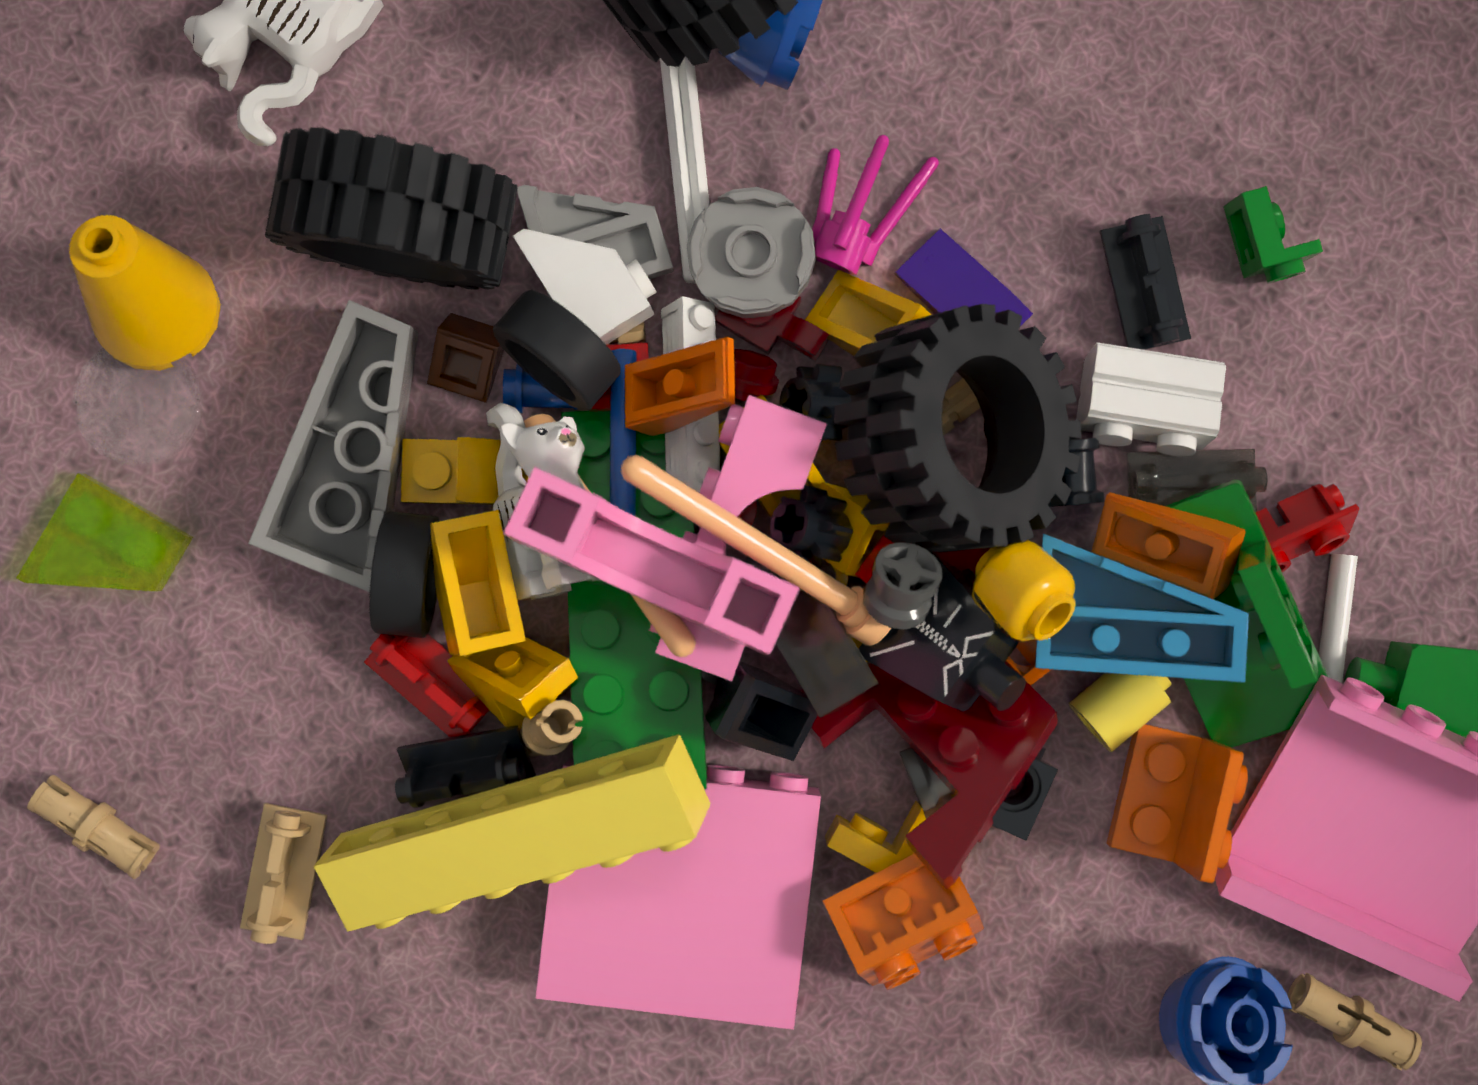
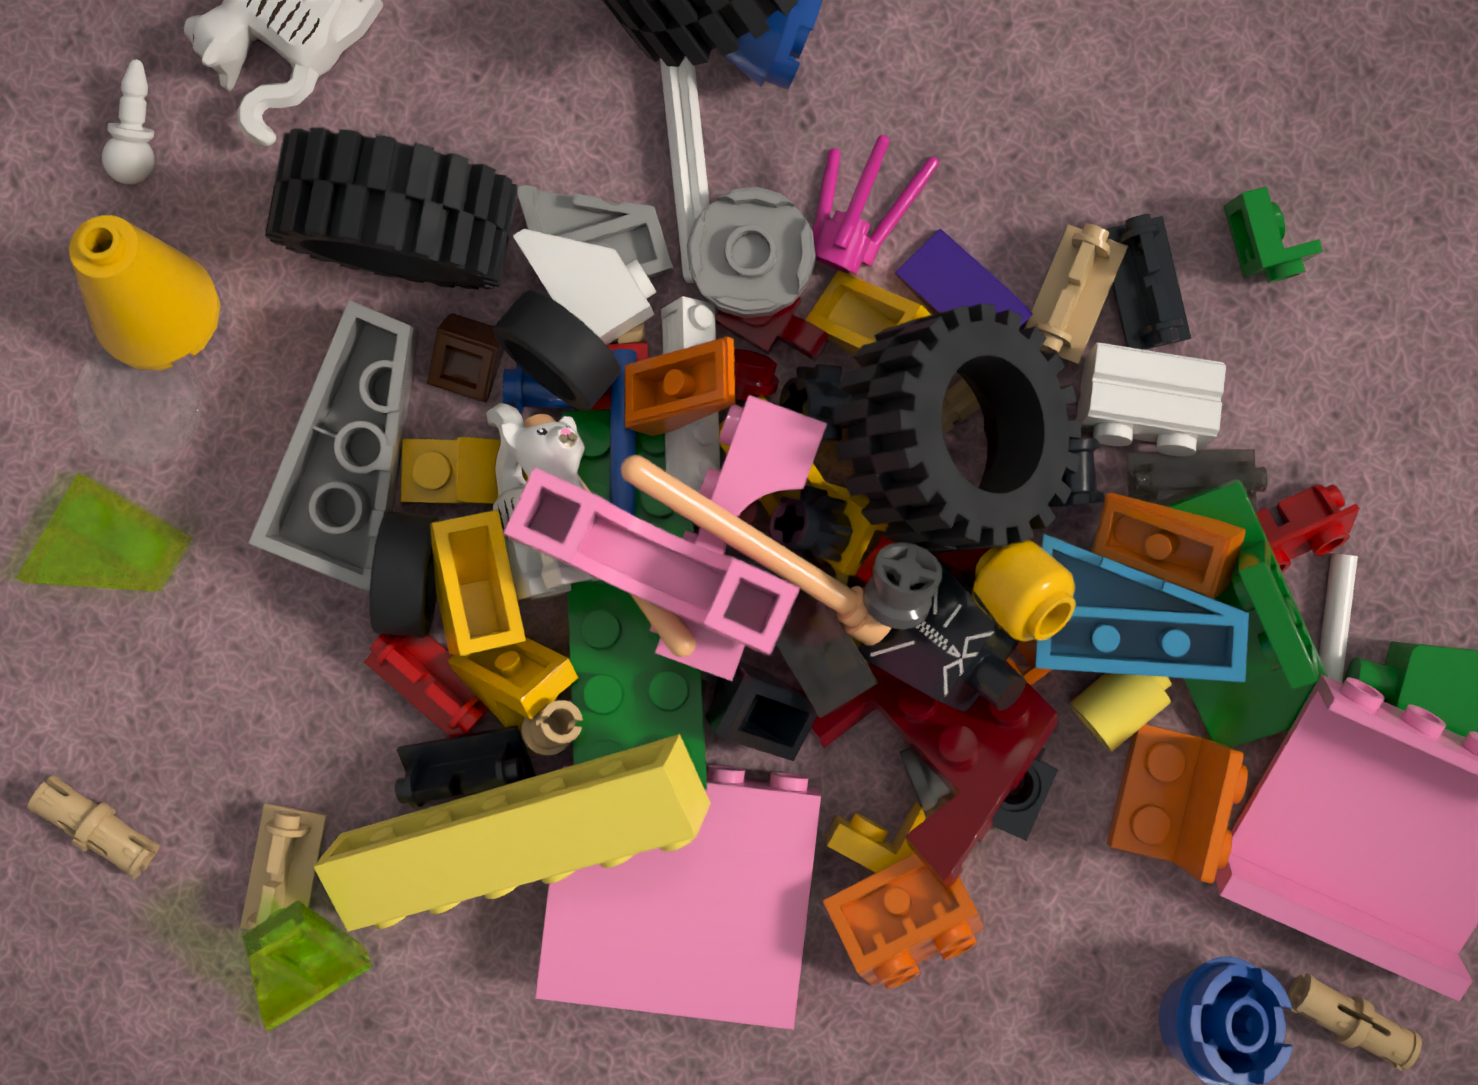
(127, 154): none -> white bar
(298, 961): none -> clear neon green wing
(1076, 290): none -> tan hinge

